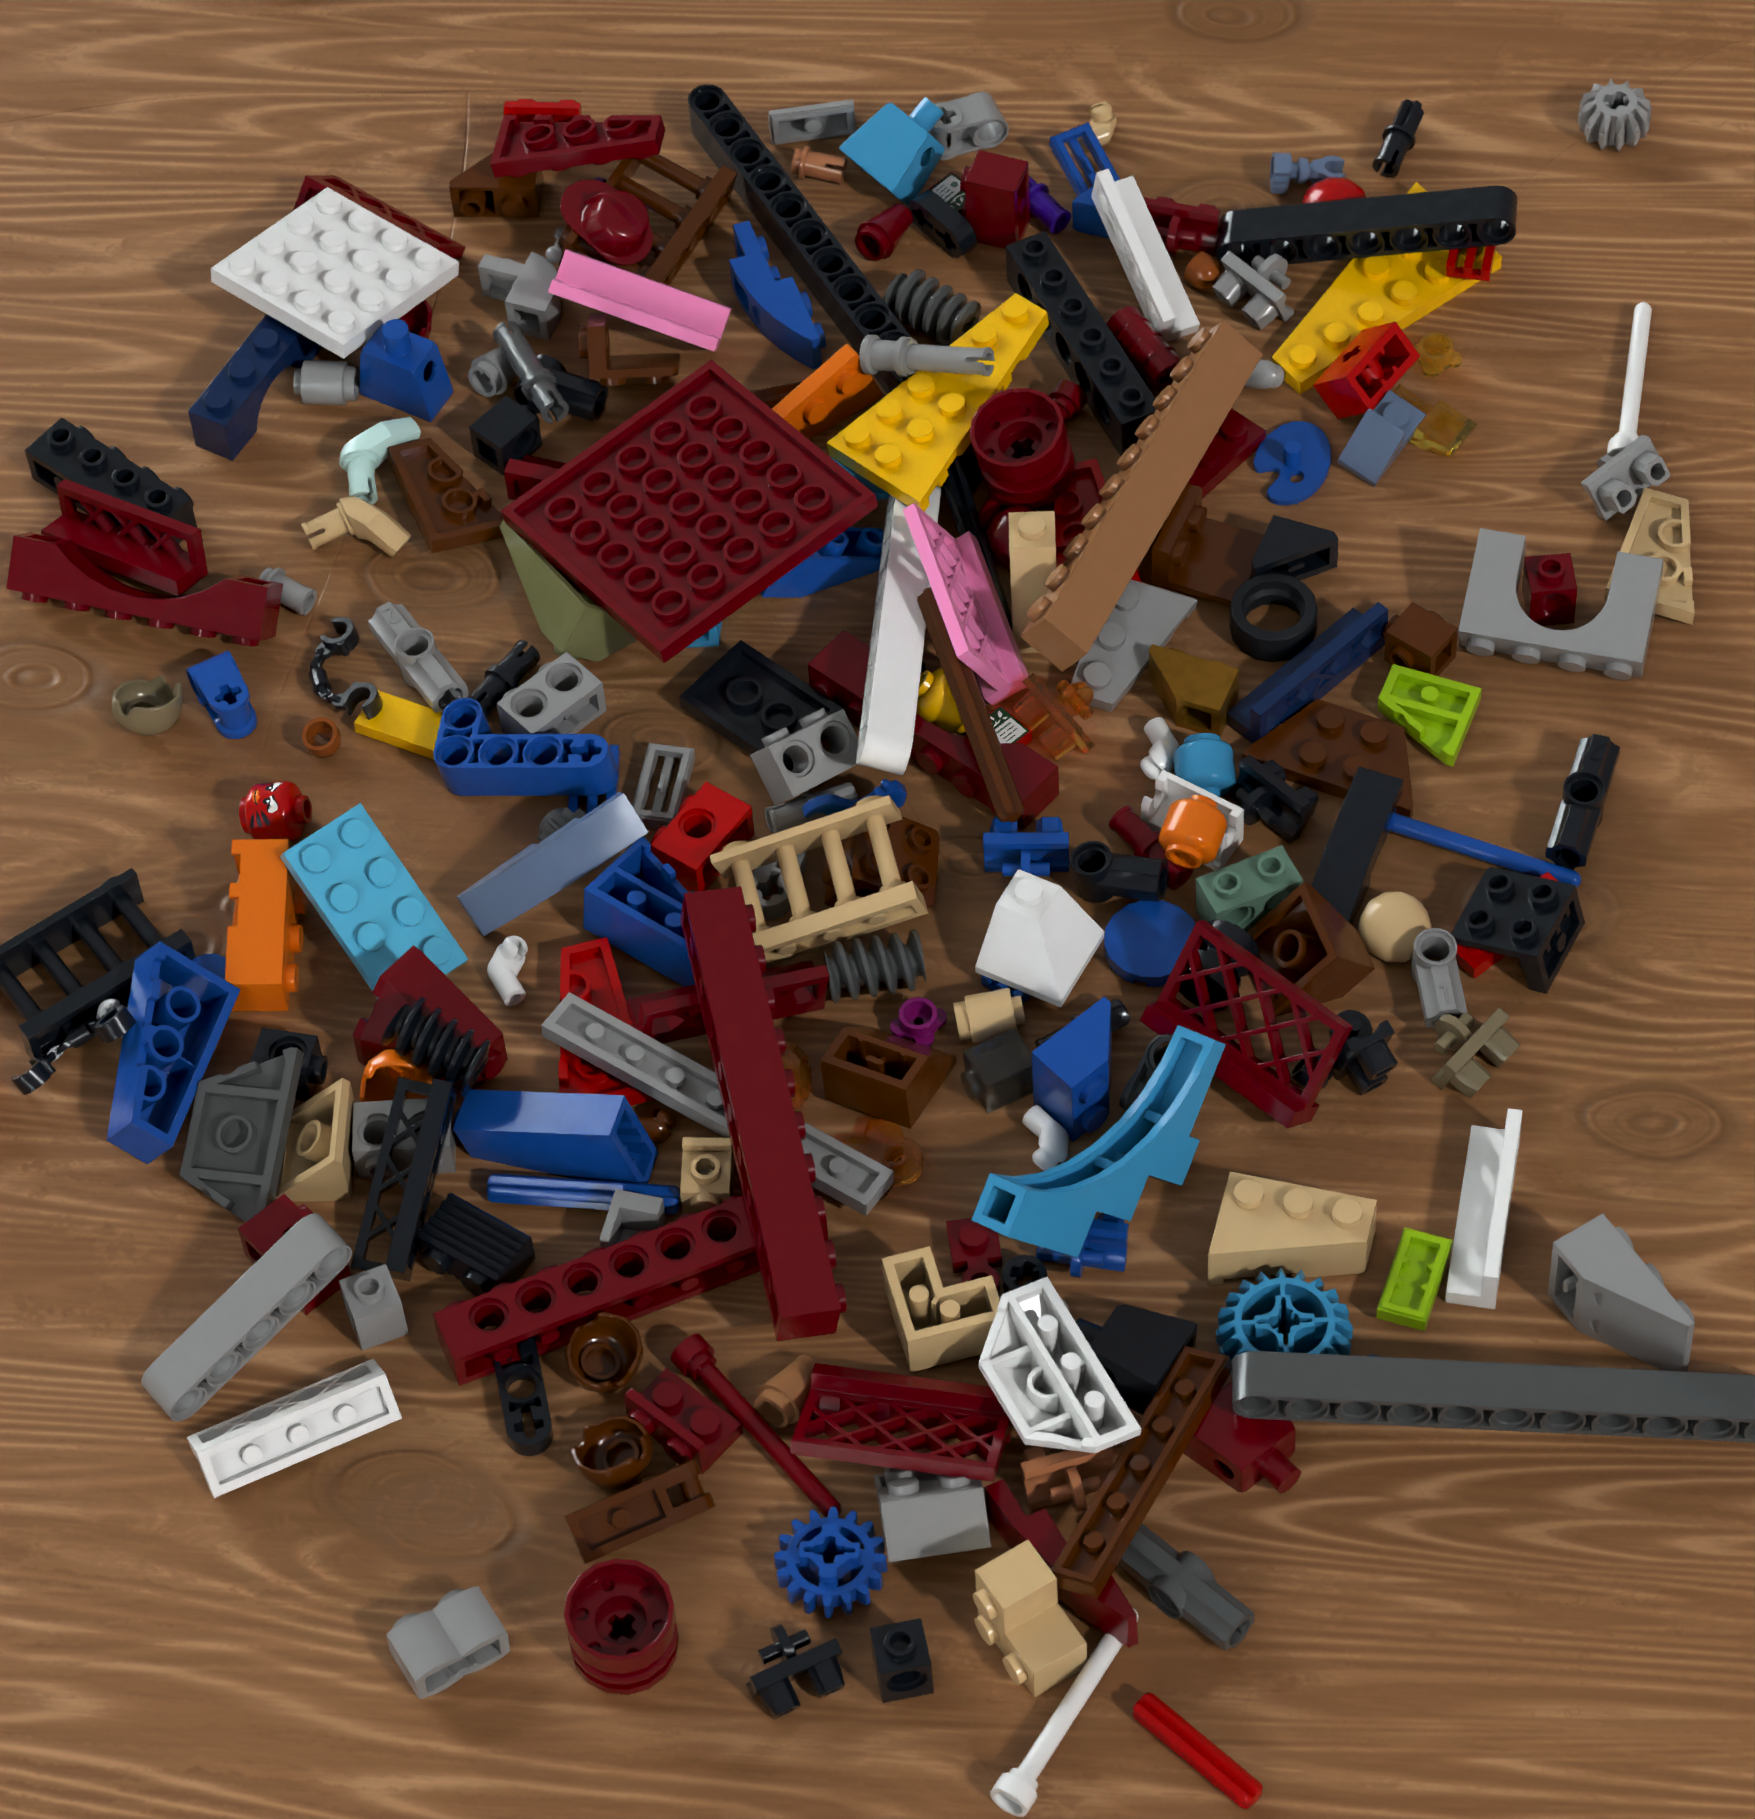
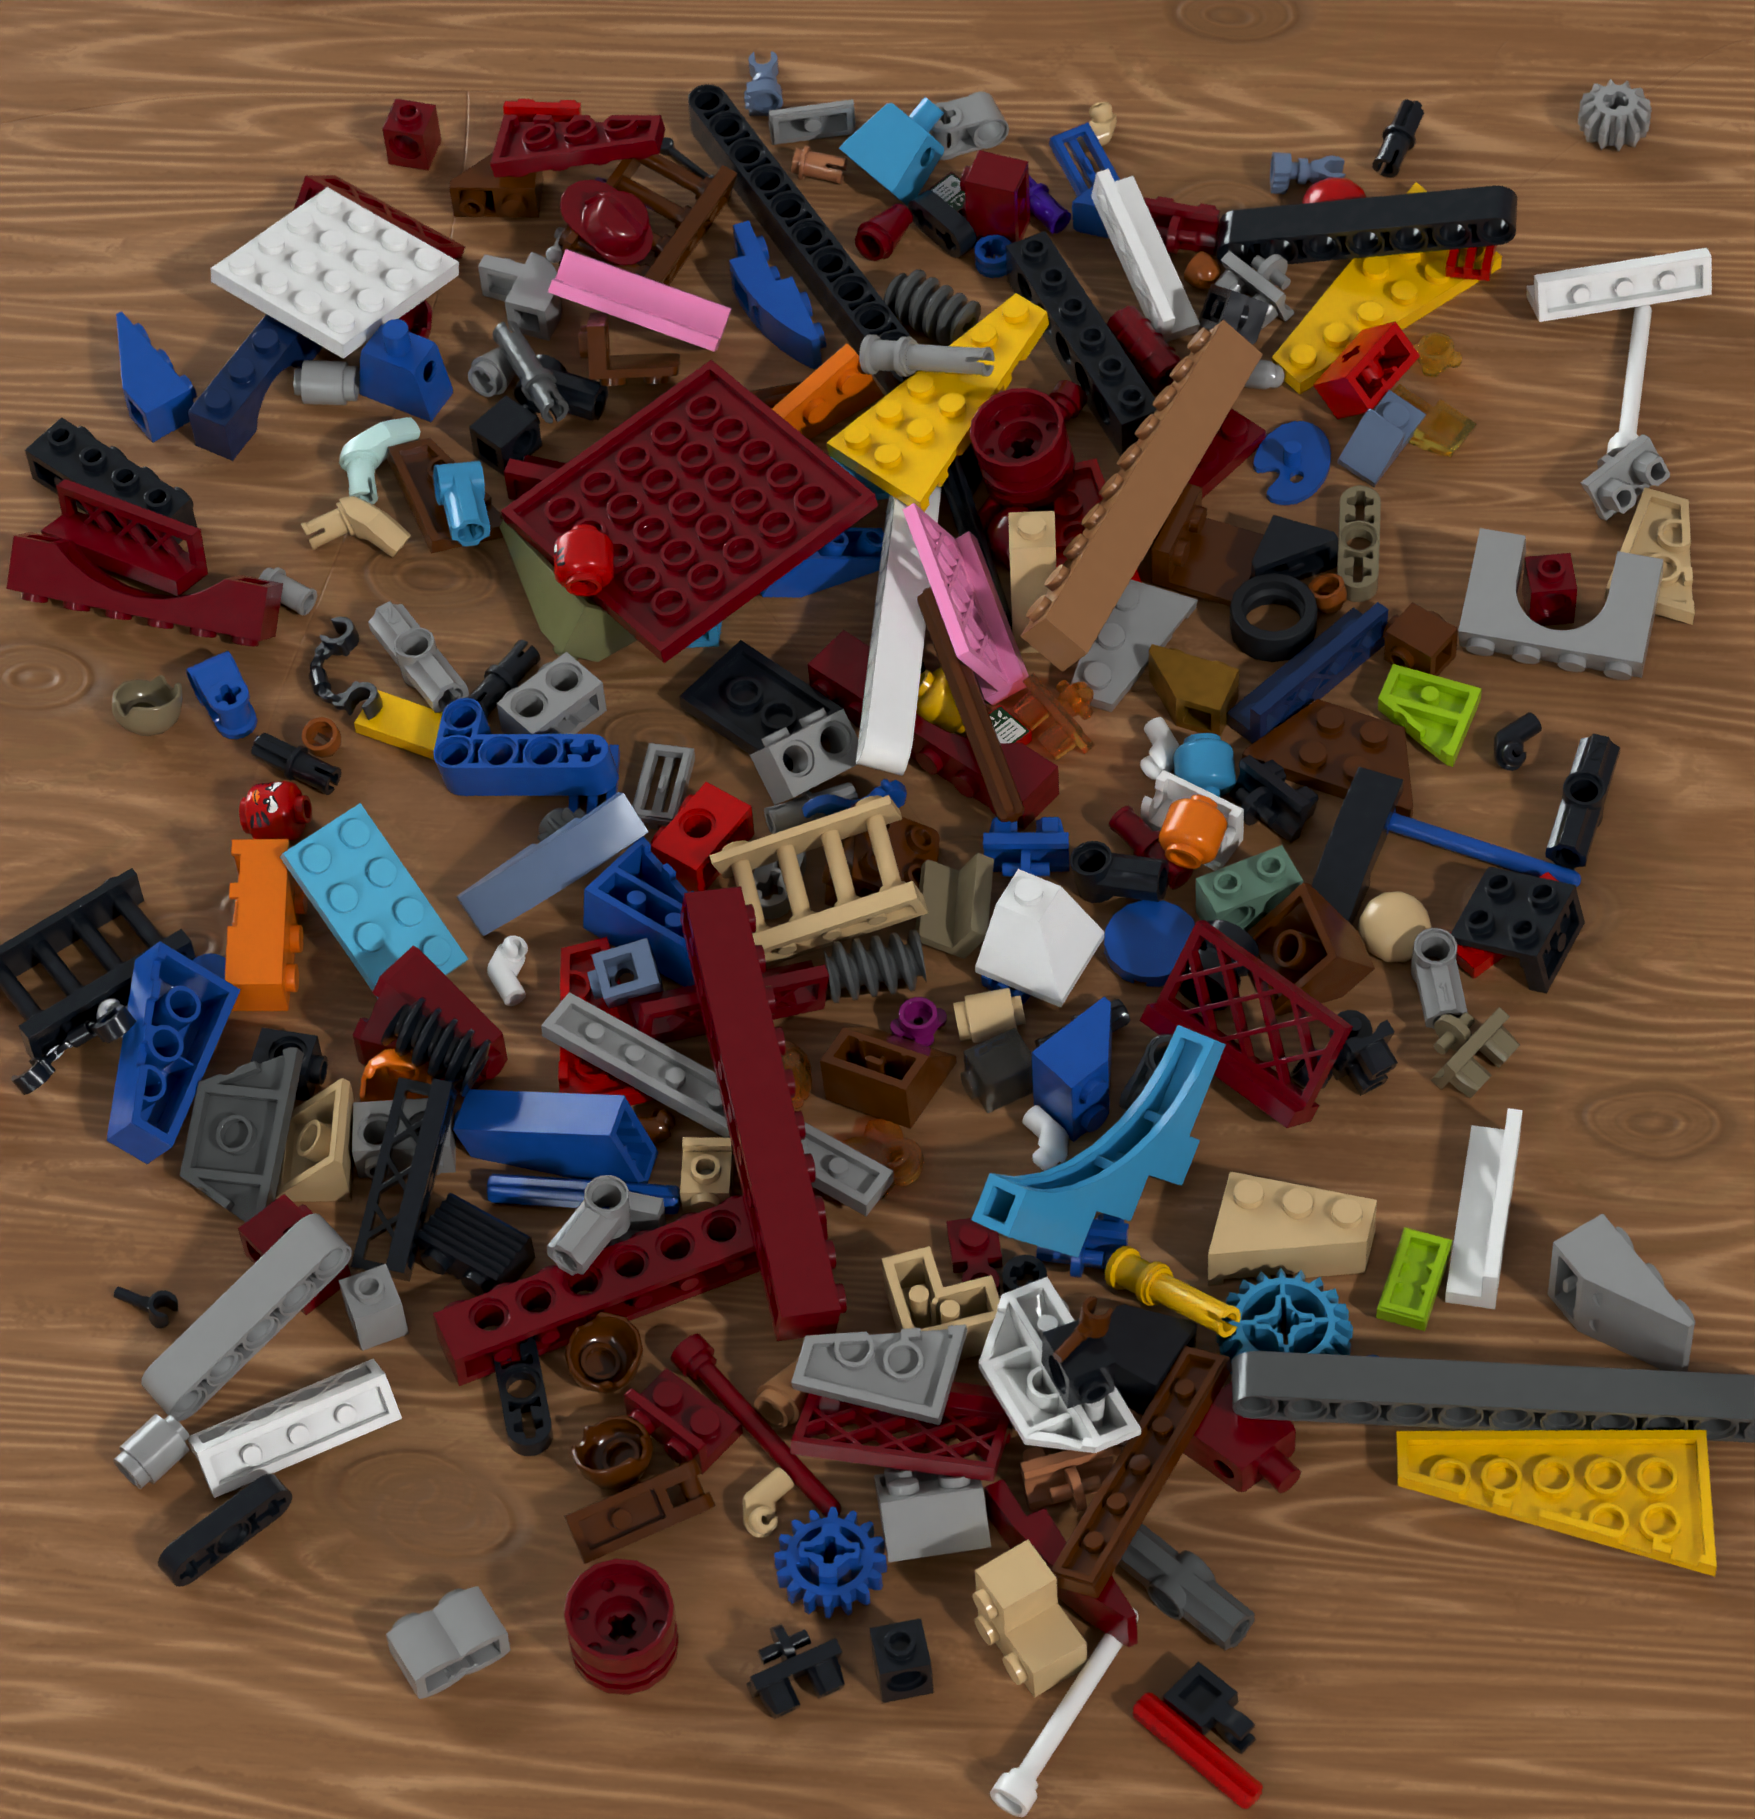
(150, 1304): none -> black hand
(152, 389): none -> blue slope
(152, 1450): none -> light grey brick
(225, 1530): none -> black beam
(296, 763): none -> black axle
(412, 134): none -> dark red brick
(462, 493): none -> dark azure piece
(583, 560): none -> red head
(592, 1226): none -> light grey piece
(630, 958): none -> sand blue brick
(668, 149): none -> black hinge
(759, 1503): none -> tan arm
(763, 91): none -> sand blue piece
(884, 1372): none -> light grey wing
(955, 905): none -> dark tan panel
(988, 246): none -> blue bush
(1085, 1374): none -> black brick
(1089, 1326): none -> reddish brown hand
(1156, 1285): none -> yellow pin
(1209, 1703): none -> black plate
(1238, 310): none -> black slope
(1329, 592): none -> dark orange hinge
(1365, 529): none -> dark tan beam
(1510, 741): none -> black arm
(1604, 1486): none -> yellow wing
(1621, 285): none -> white fence

